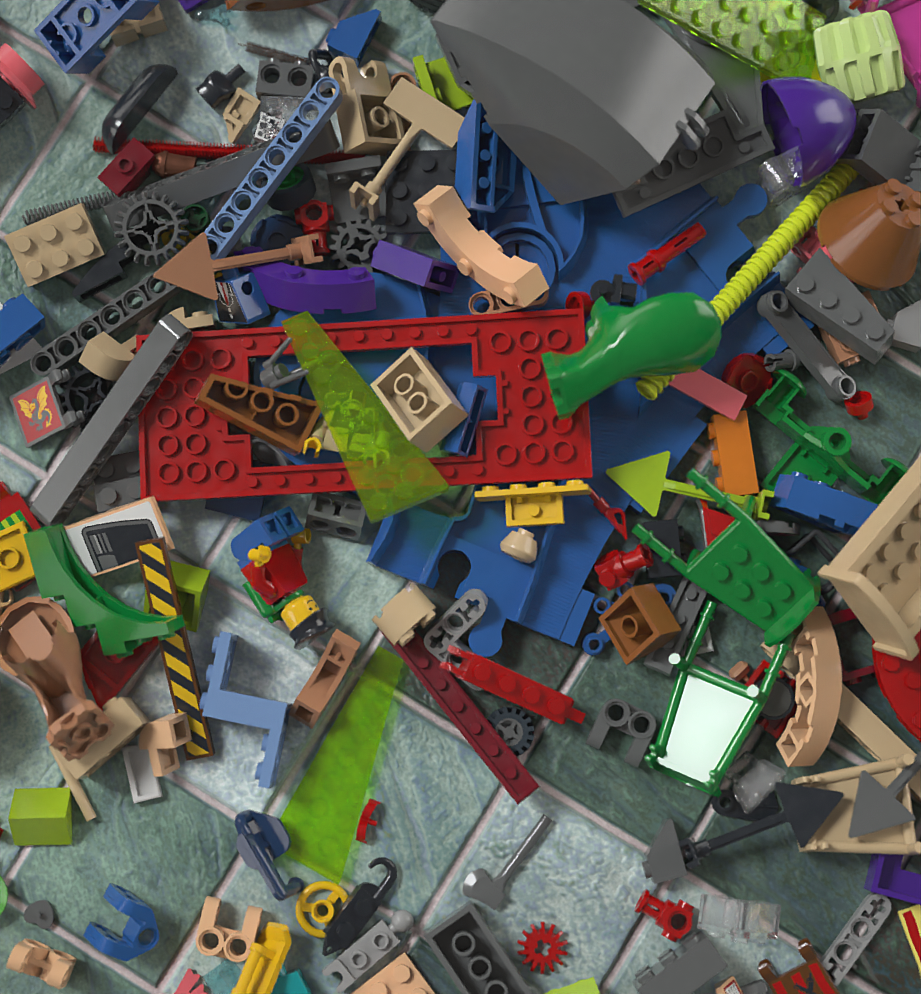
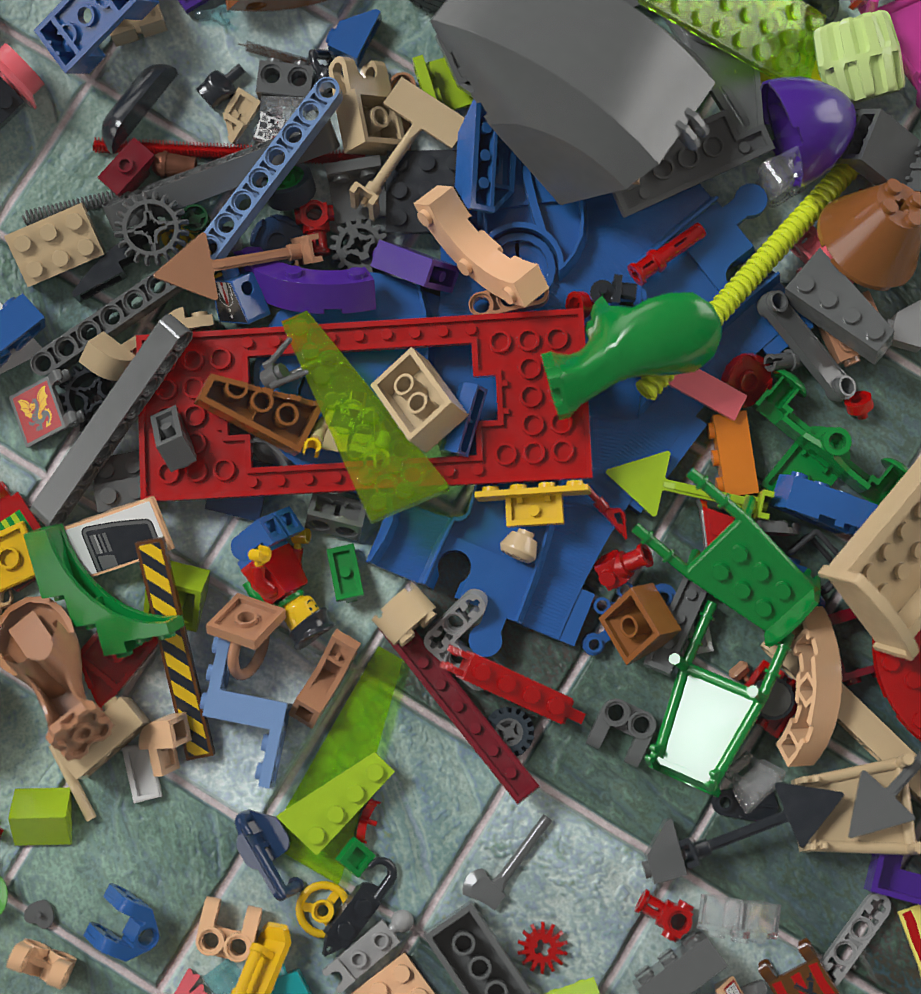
(173, 439): none -> dark grey slope
(246, 624): none -> nougat tile
(329, 808): none -> lime wing
(345, 573): none -> green plate
(355, 857): none -> green tile
(670, 535): black brick -> none

